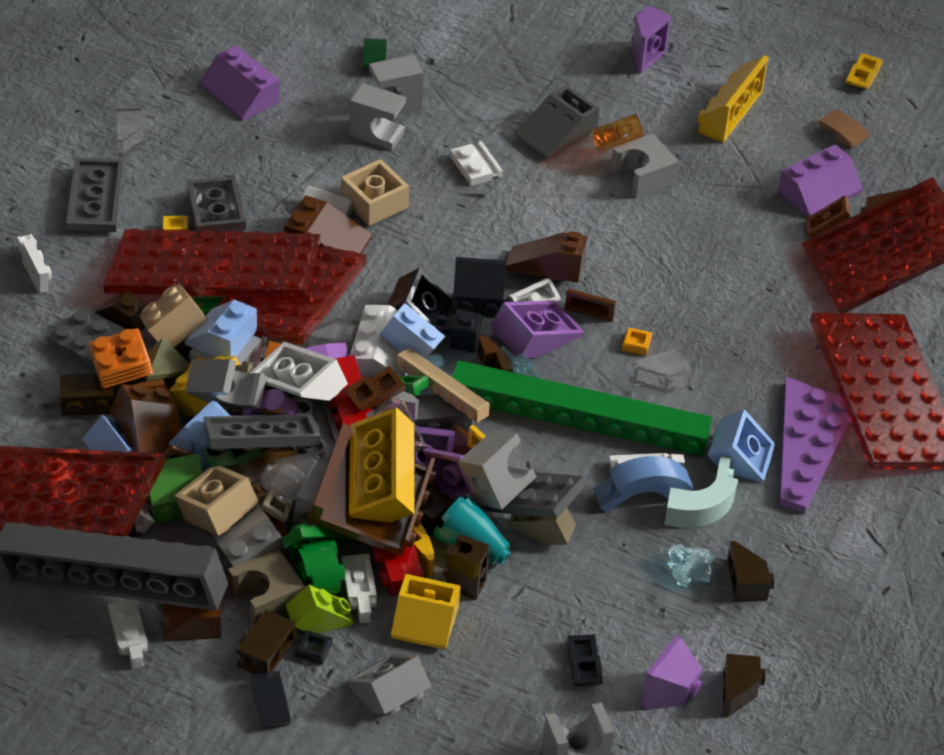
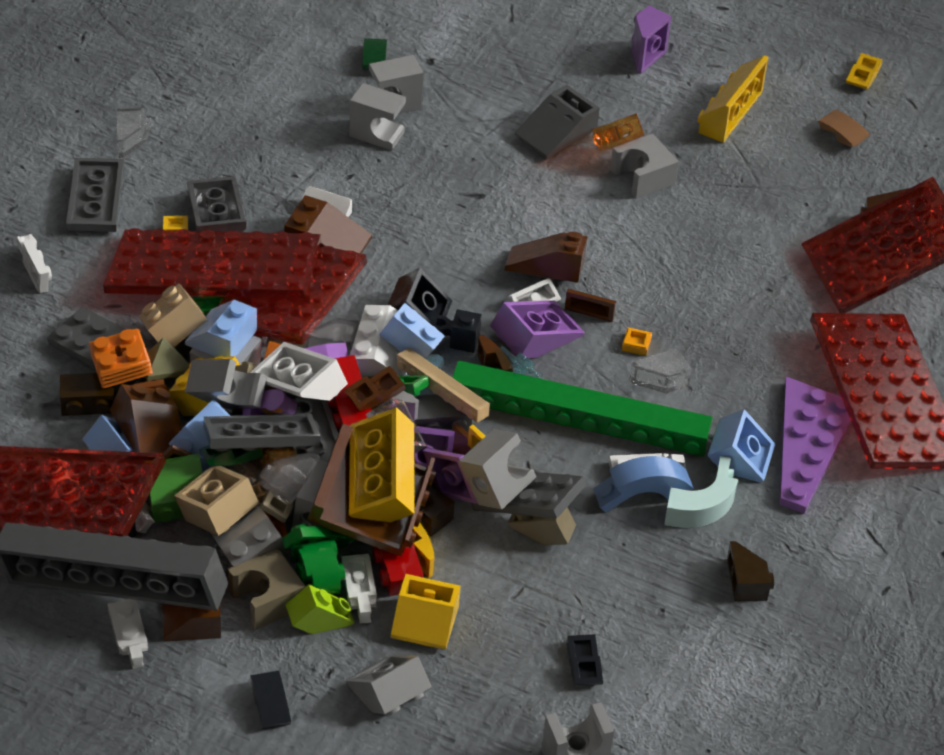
(123, 310): dark brown slope -> none
(241, 83): medium lavender slope -> none
(266, 643): dark brown brick -> none
(314, 647): black tile -> none
(375, 192): tan brick -> none
(467, 565): dark brown brick -> none
(470, 520): teal cone -> none
(475, 163): white plate -> none
(479, 285): black slope -> none
(672, 678): medium lavender slope -> none
(692, 565): clear light blue plate -> none
(741, 681): dark brown slope -> none
(820, 180): medium lavender slope -> none
(828, 217): dark orange slope -> none

